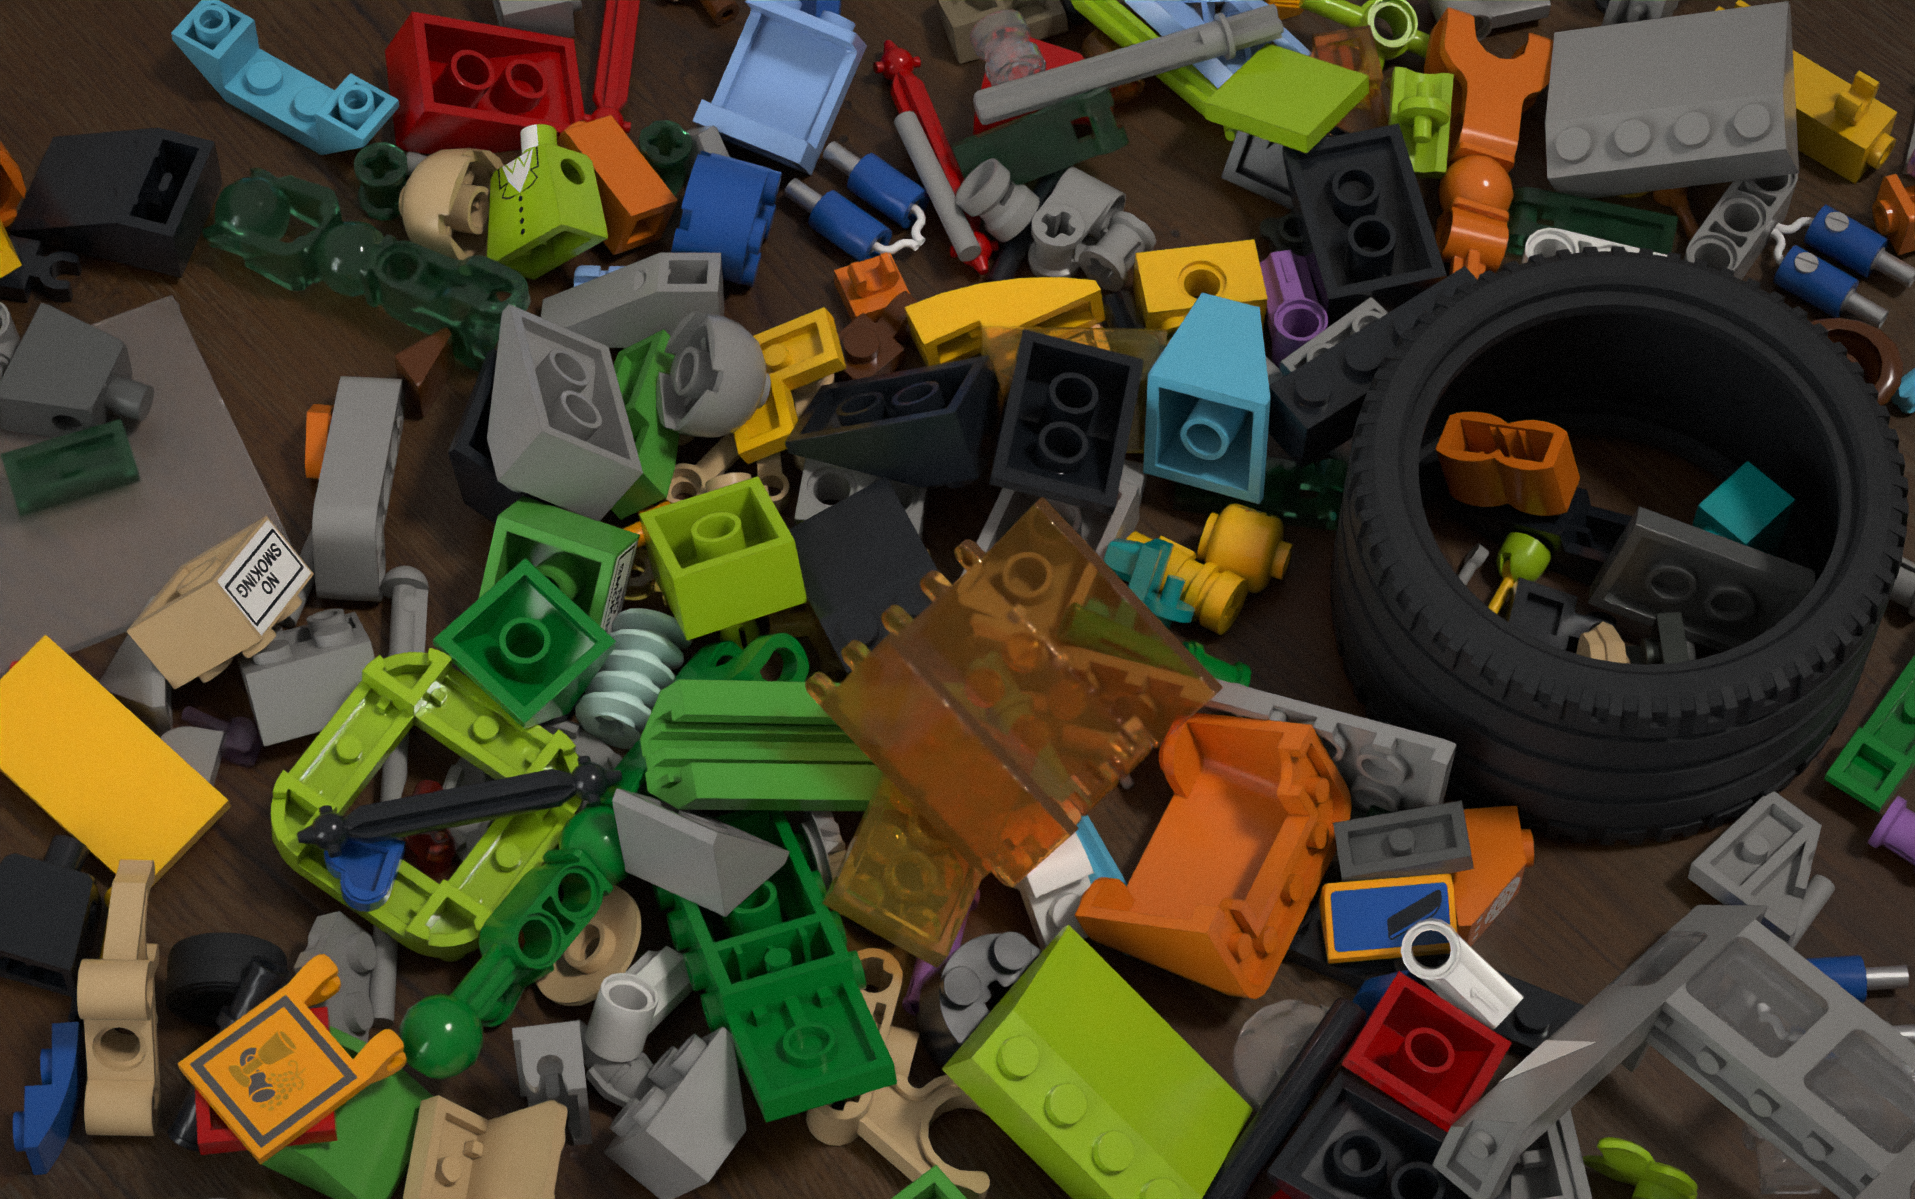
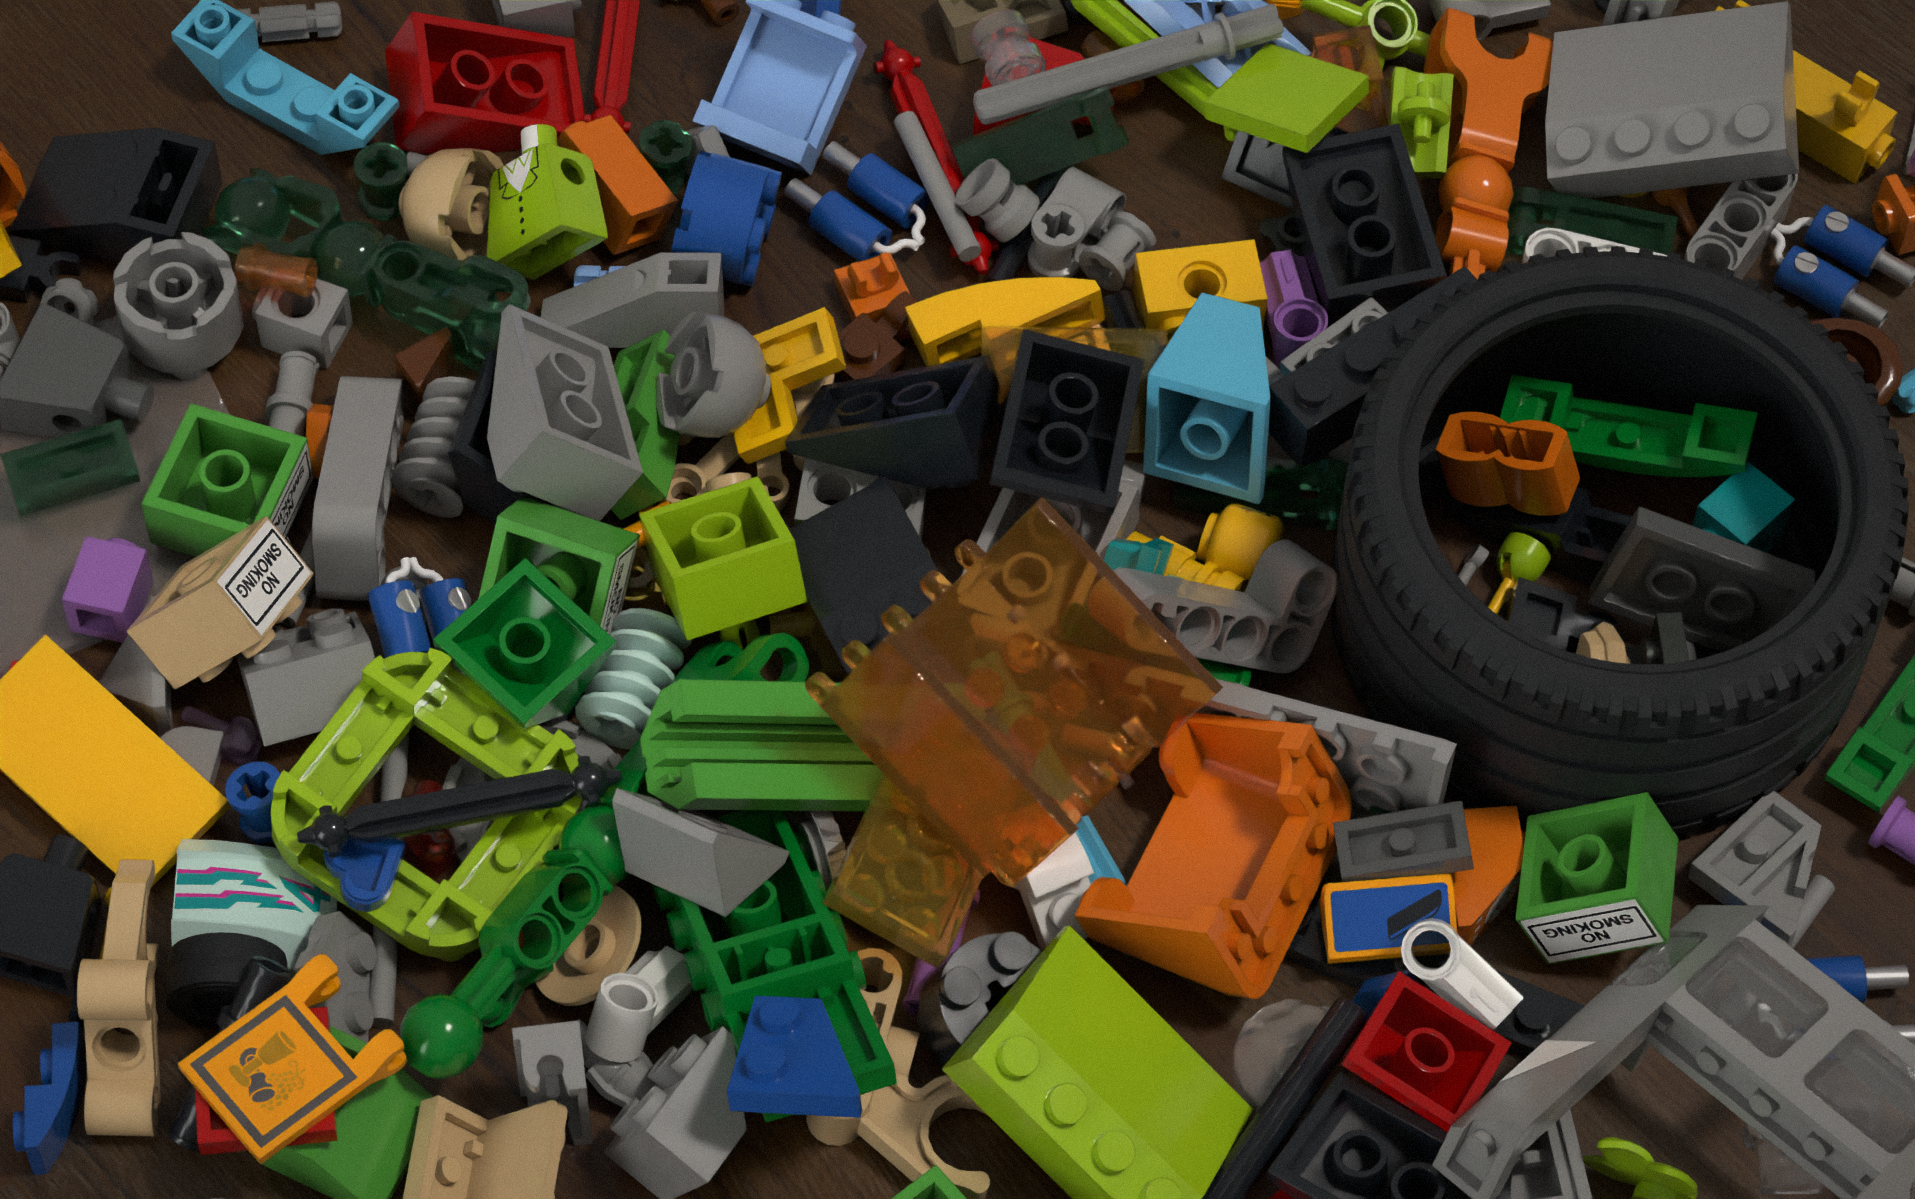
(72, 291): none -> light grey plate
(107, 588): none -> medium lavender brick
(178, 304): none -> light grey brick
(223, 479): none -> bright green brick
(244, 892): none -> light aqua slope
(256, 810): none -> blue bush
(273, 270): none -> clear orange pin
(293, 392): none -> light grey pin
(296, 21): none -> light grey axle
(317, 333): none -> light grey brick
(399, 612): none -> blue piece
(425, 470): none -> light grey piece
(792, 1062): none -> blue wing
(1261, 628): none -> light grey beam
(1597, 878): none -> bright green brick
(1637, 438): none -> green slope

